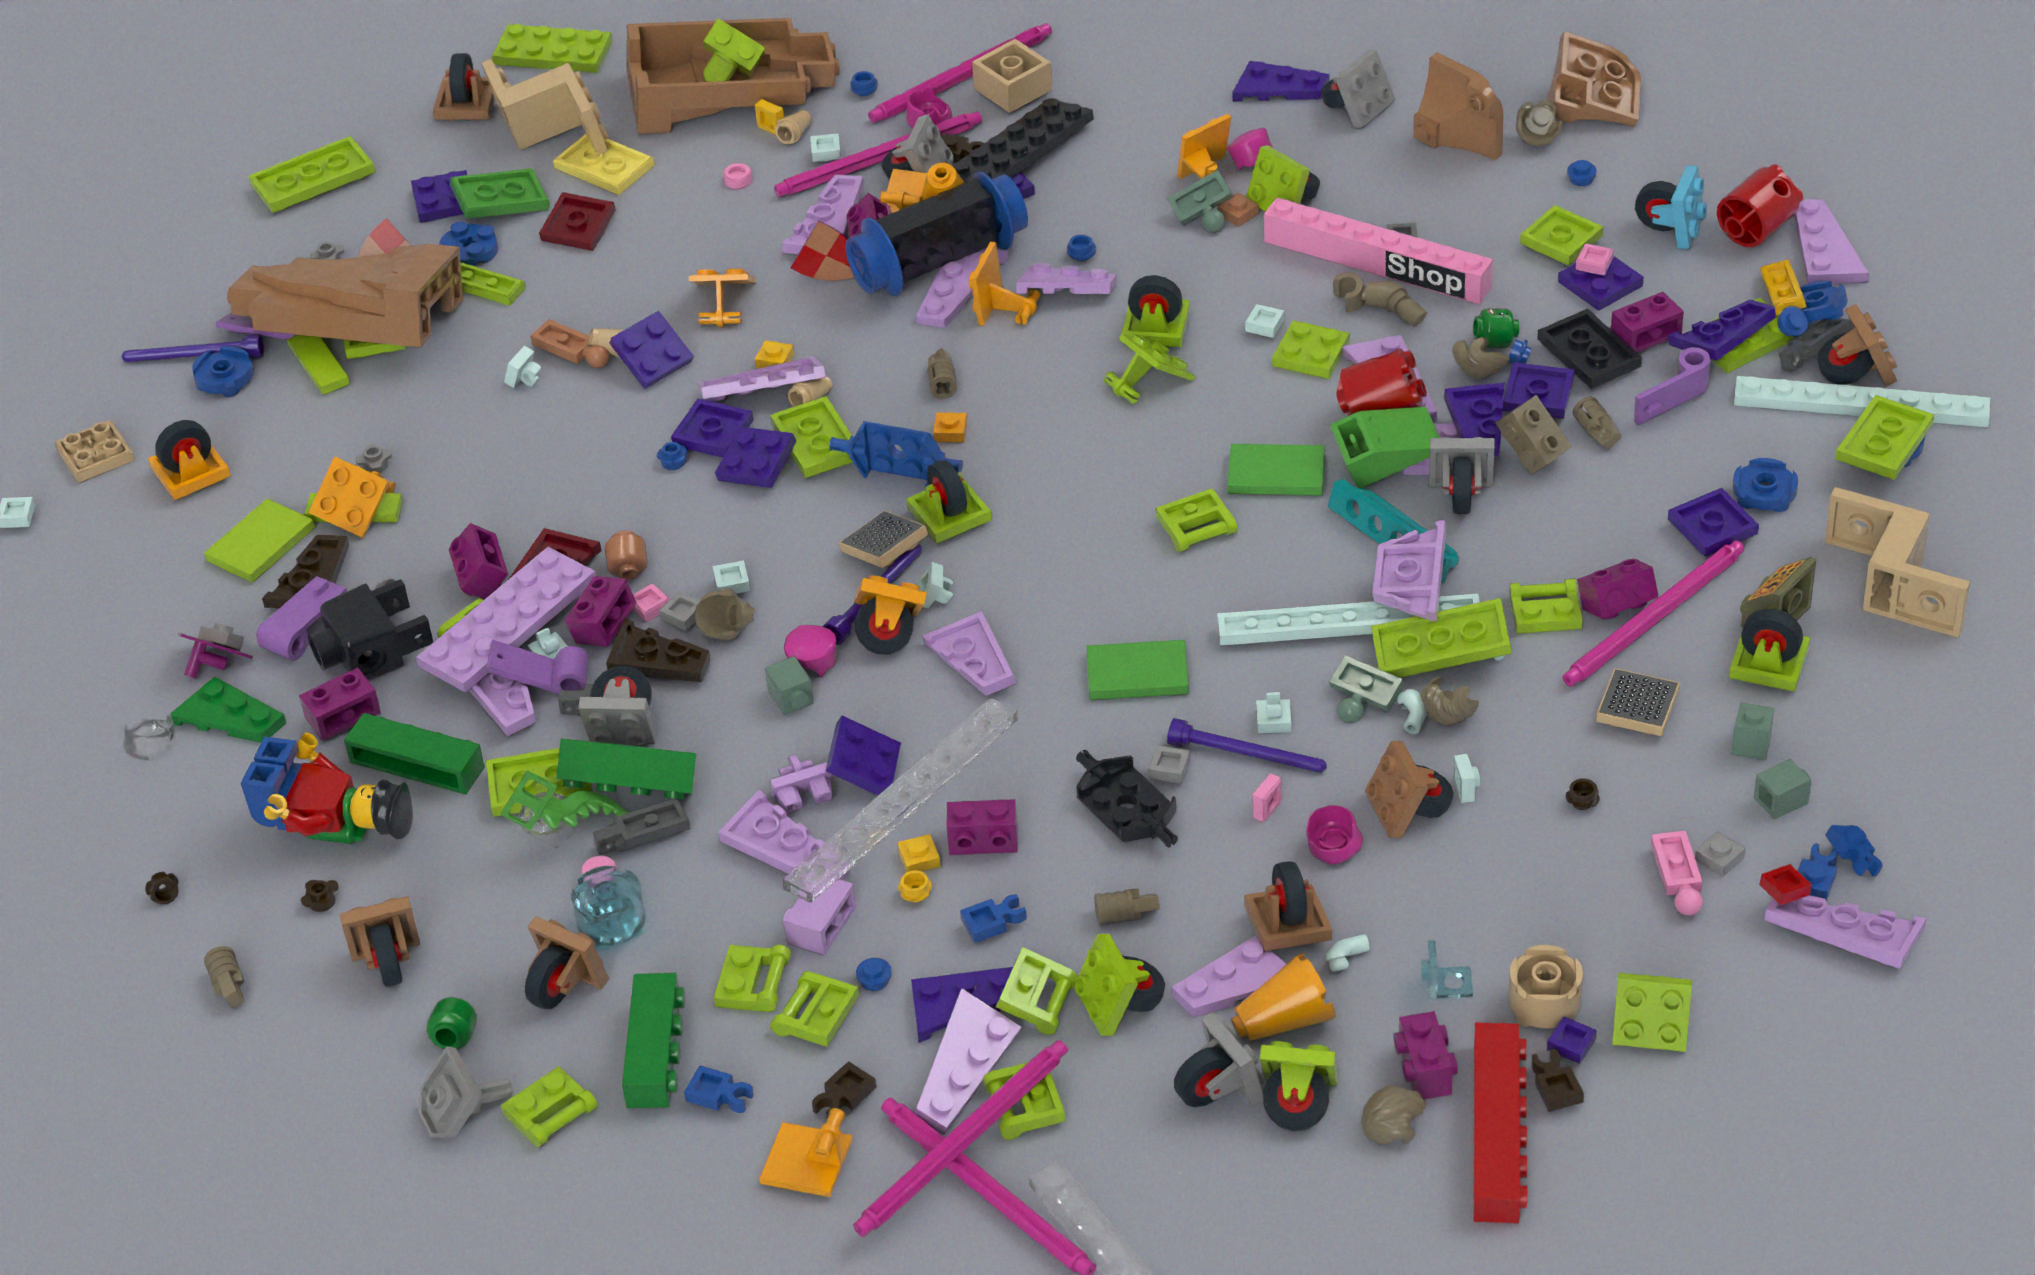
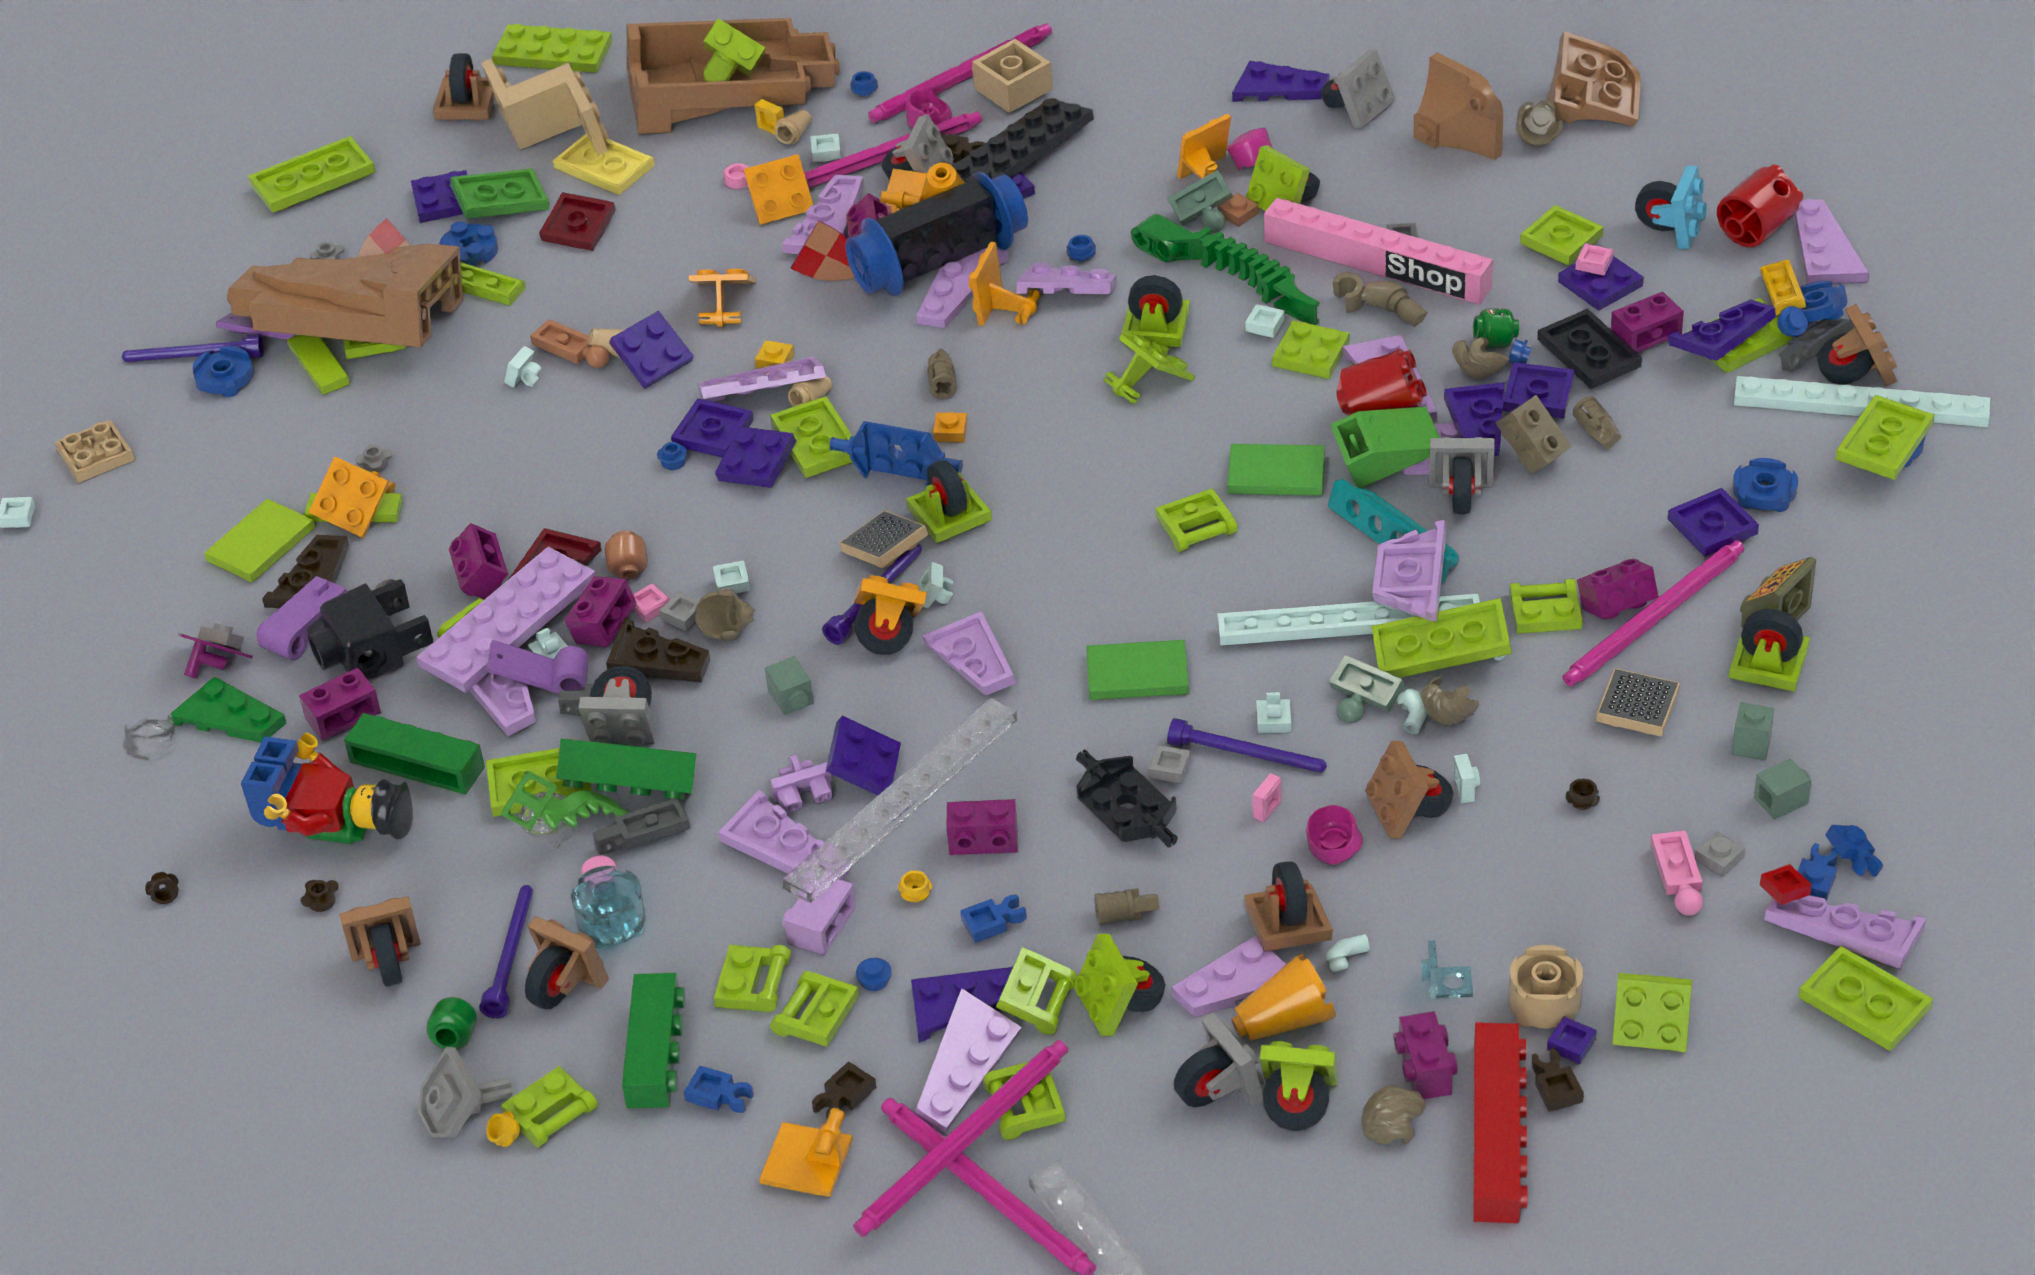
(186, 459): plate -> none
(225, 974): dark tan hinge -> none
(496, 999): none -> dark purple piece
(502, 1129): none -> yellow plate
(778, 189): none -> light orange plate
(812, 647): dark pink hair -> none
(919, 853): yellow plate -> none
(1174, 243): none -> green piece
(1581, 172): blue plate -> none
(1689, 383): medium lavender door -> none
(1865, 998): none -> lime plate
(1894, 579): tan bracket -> none

